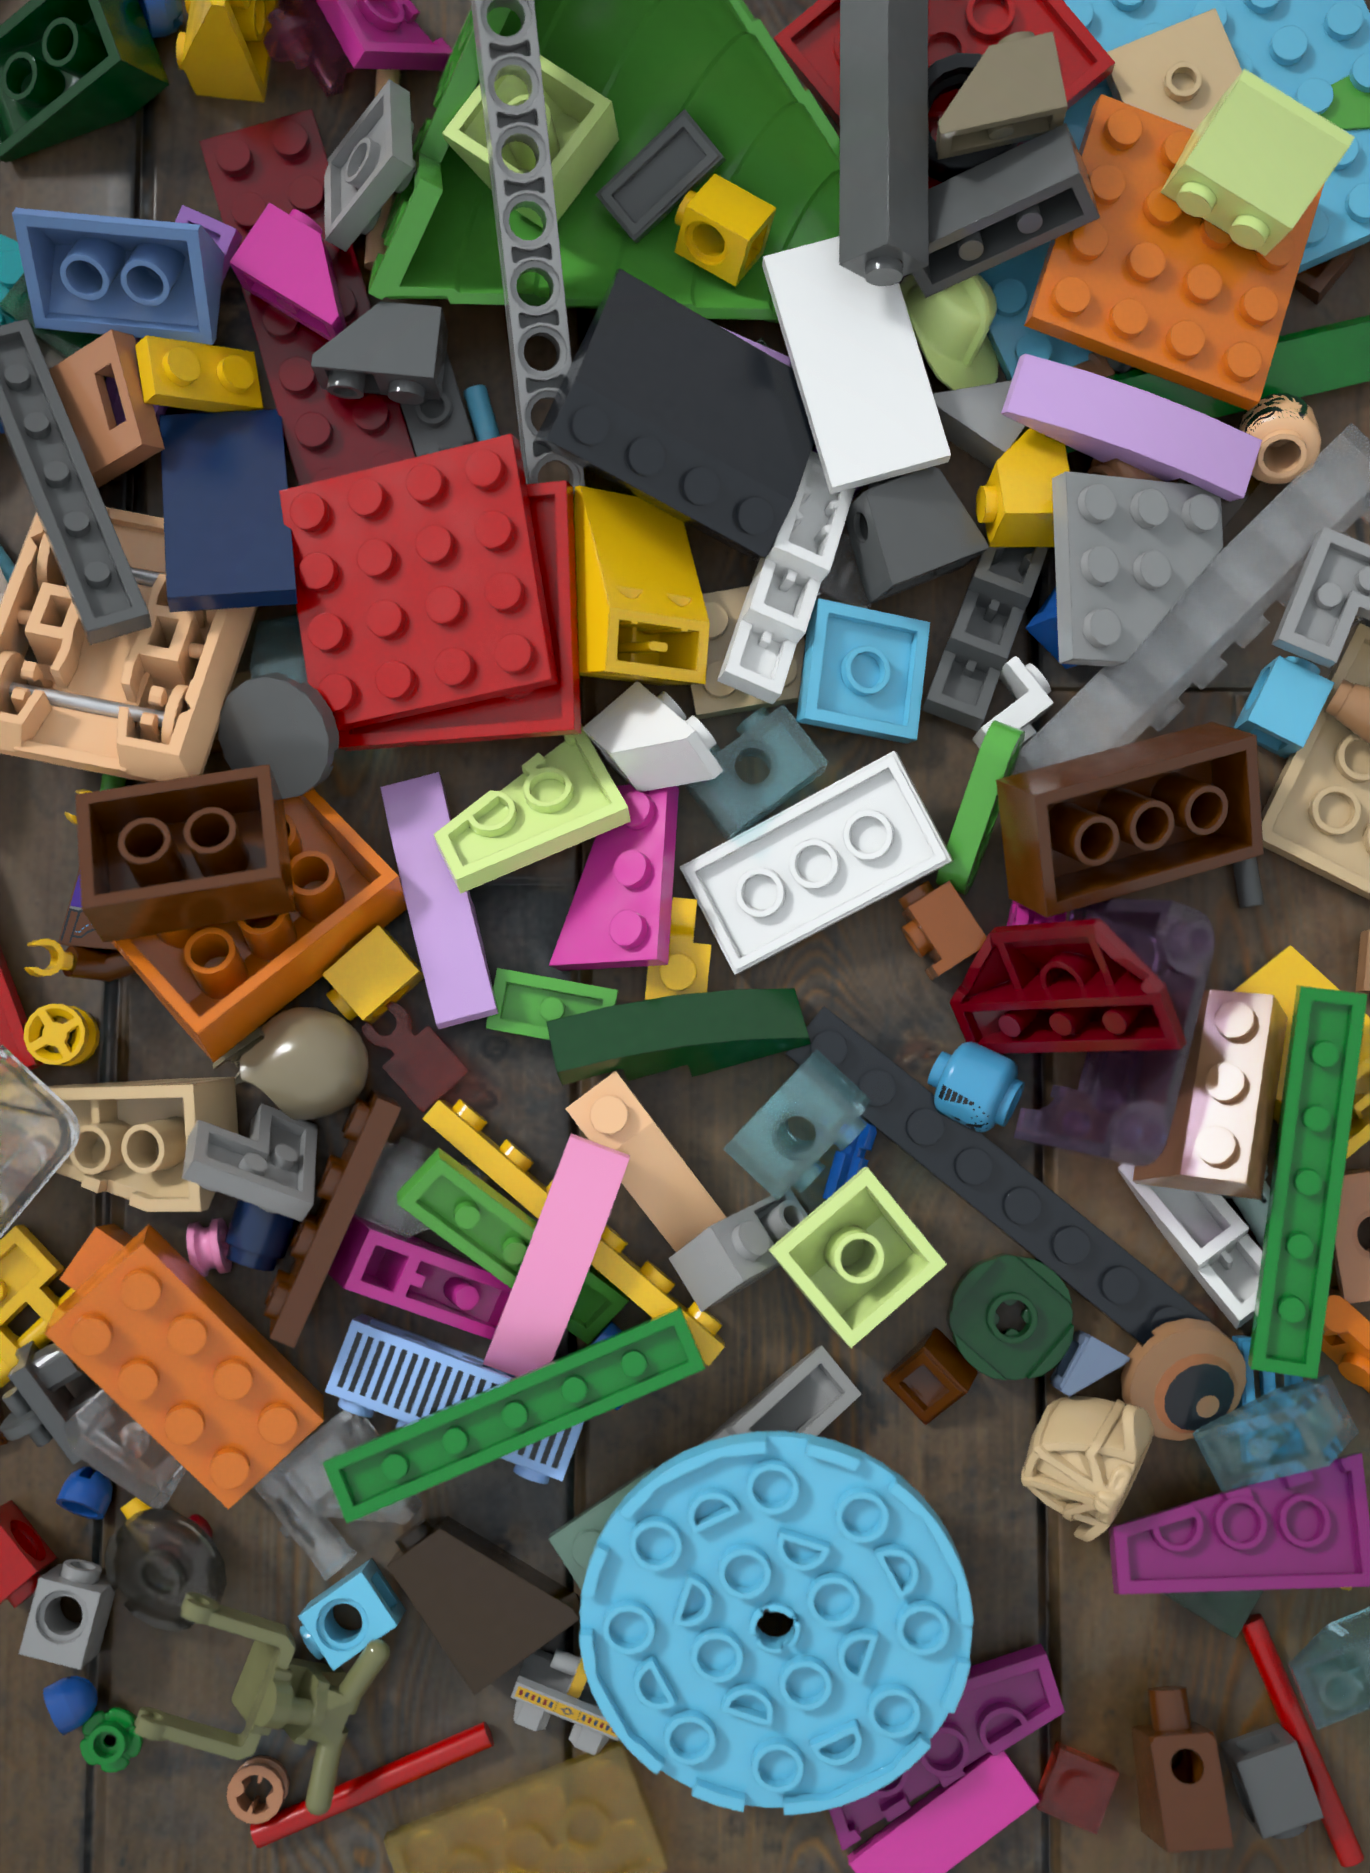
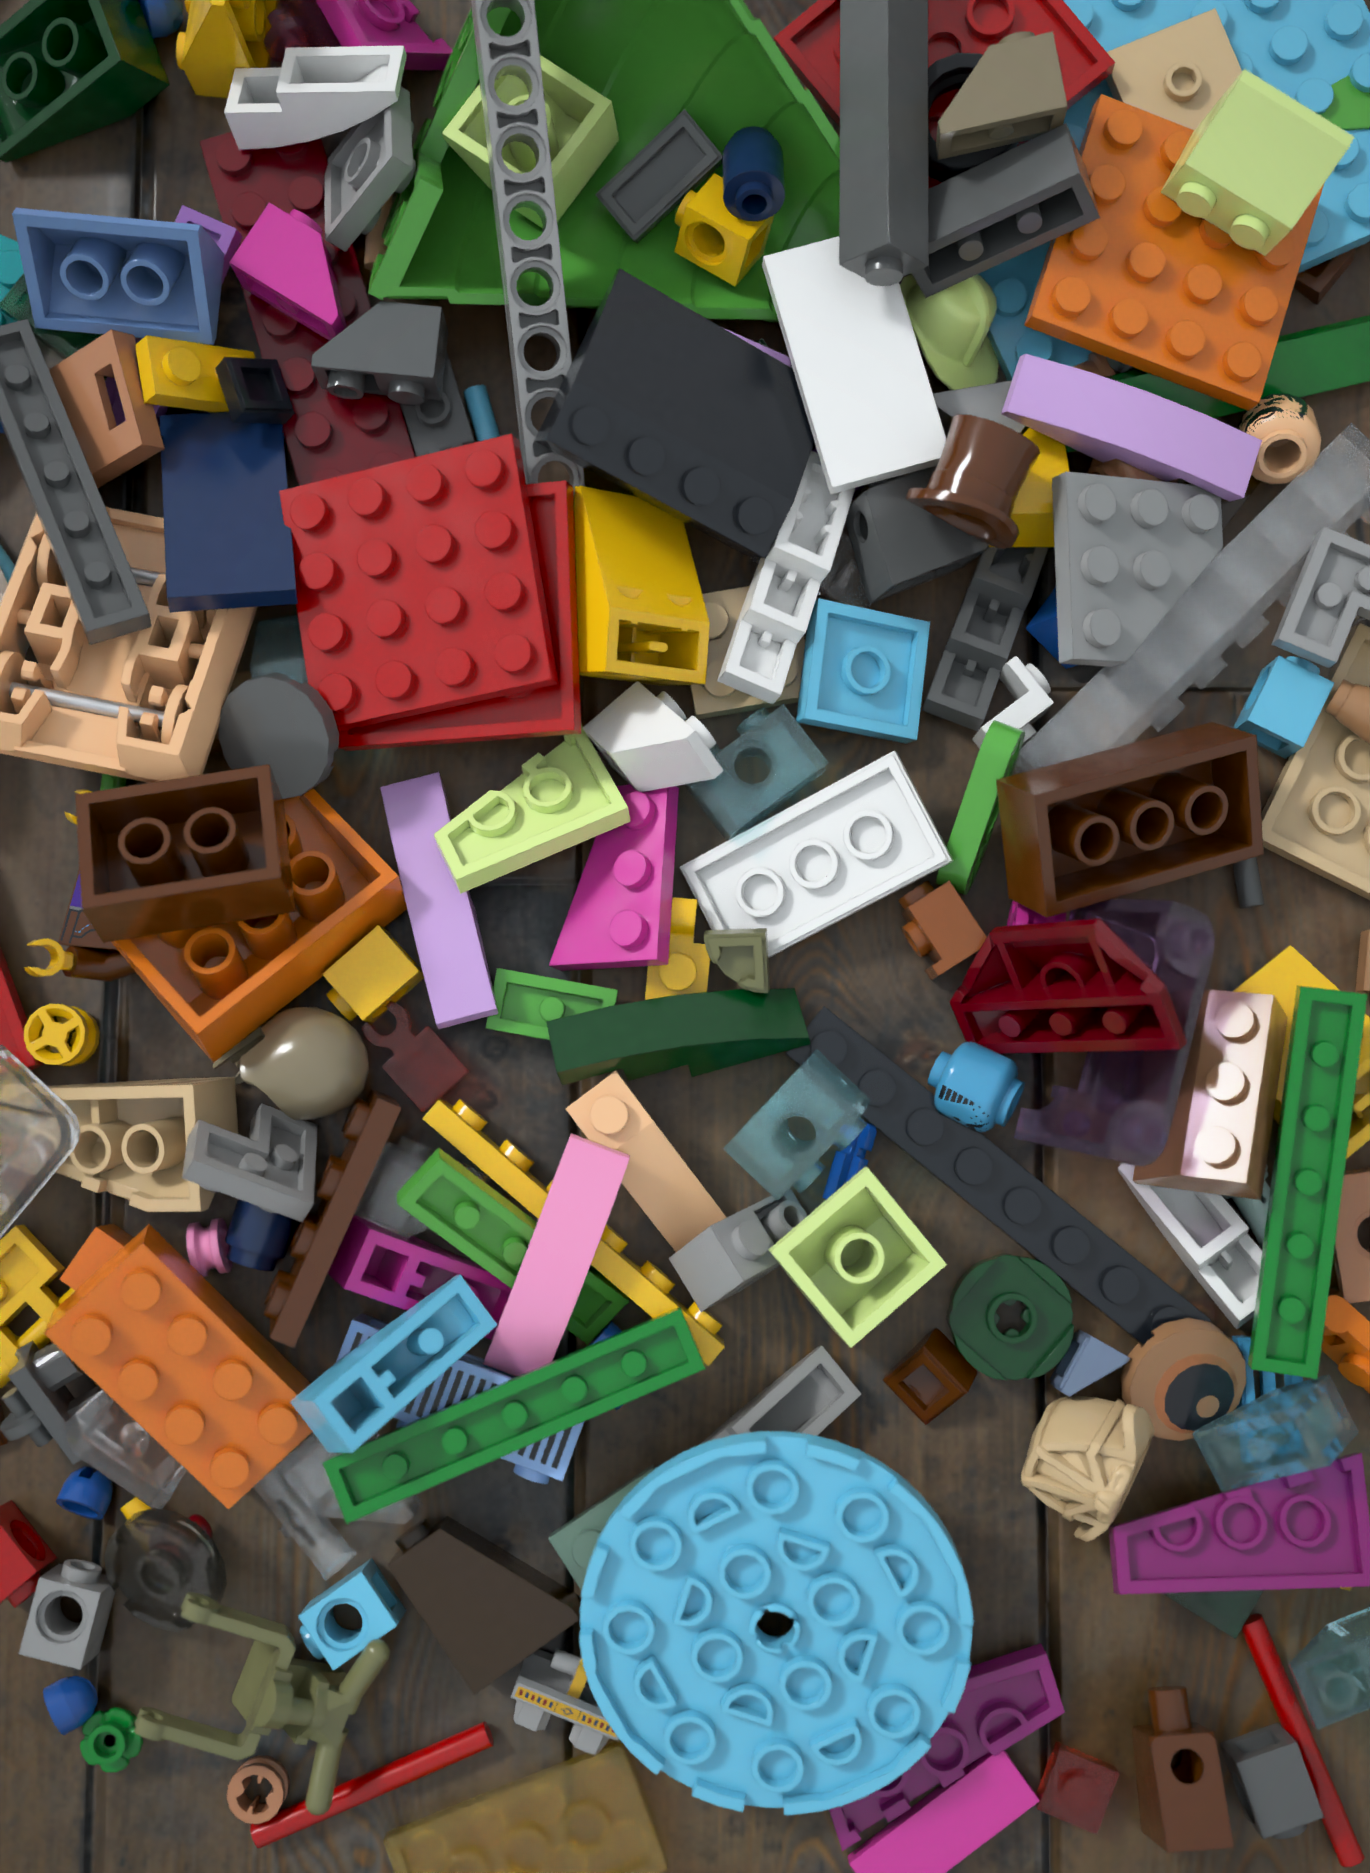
(254, 390): none -> black tile
(312, 94): none -> white slope
(393, 1367): none -> medium azure slope
(741, 956): none -> olive tile
(753, 174): none -> dark blue brick
(978, 479): none -> reddish brown piece

